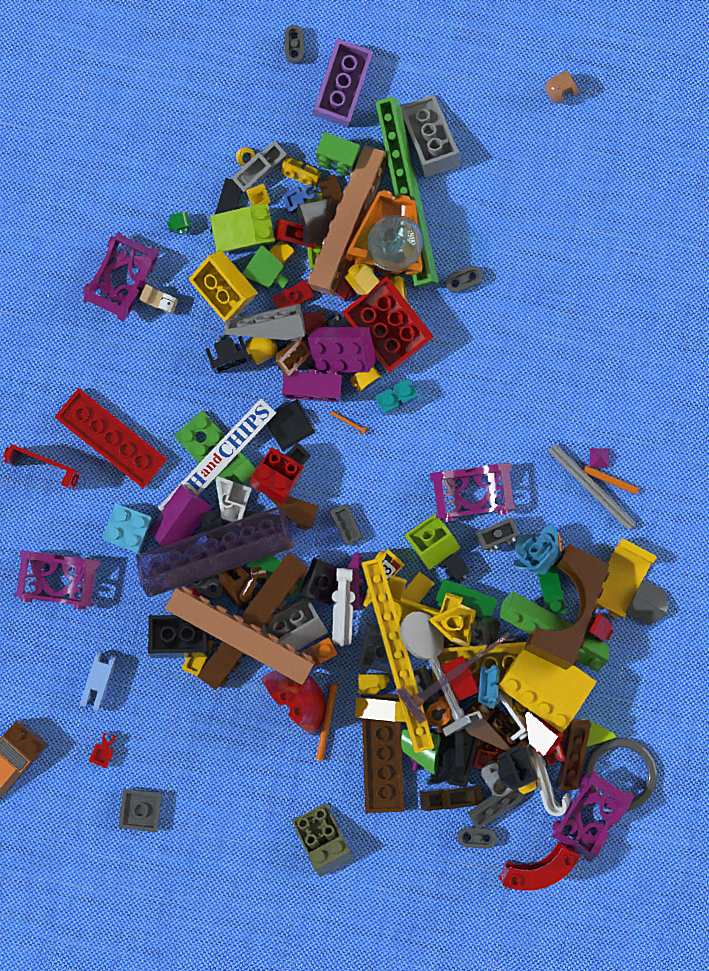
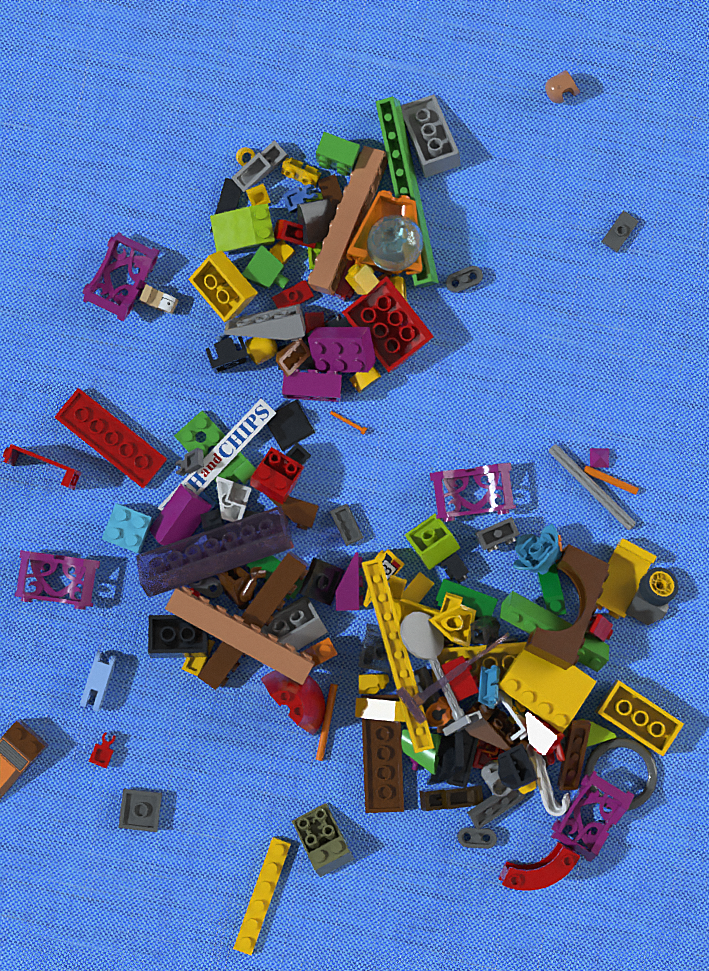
(179, 223): green plate -> none
(192, 462): none -> dark grey plate
(262, 896): none -> yellow plate
(294, 45): dark grey plate -> none
(342, 83): medium lavender brick -> none
(343, 609): white piece -> none
(389, 399): teal piece -> none
(619, 231): none -> dark grey plate
(639, 717): none -> yellow brick
(666, 583): none -> wheel

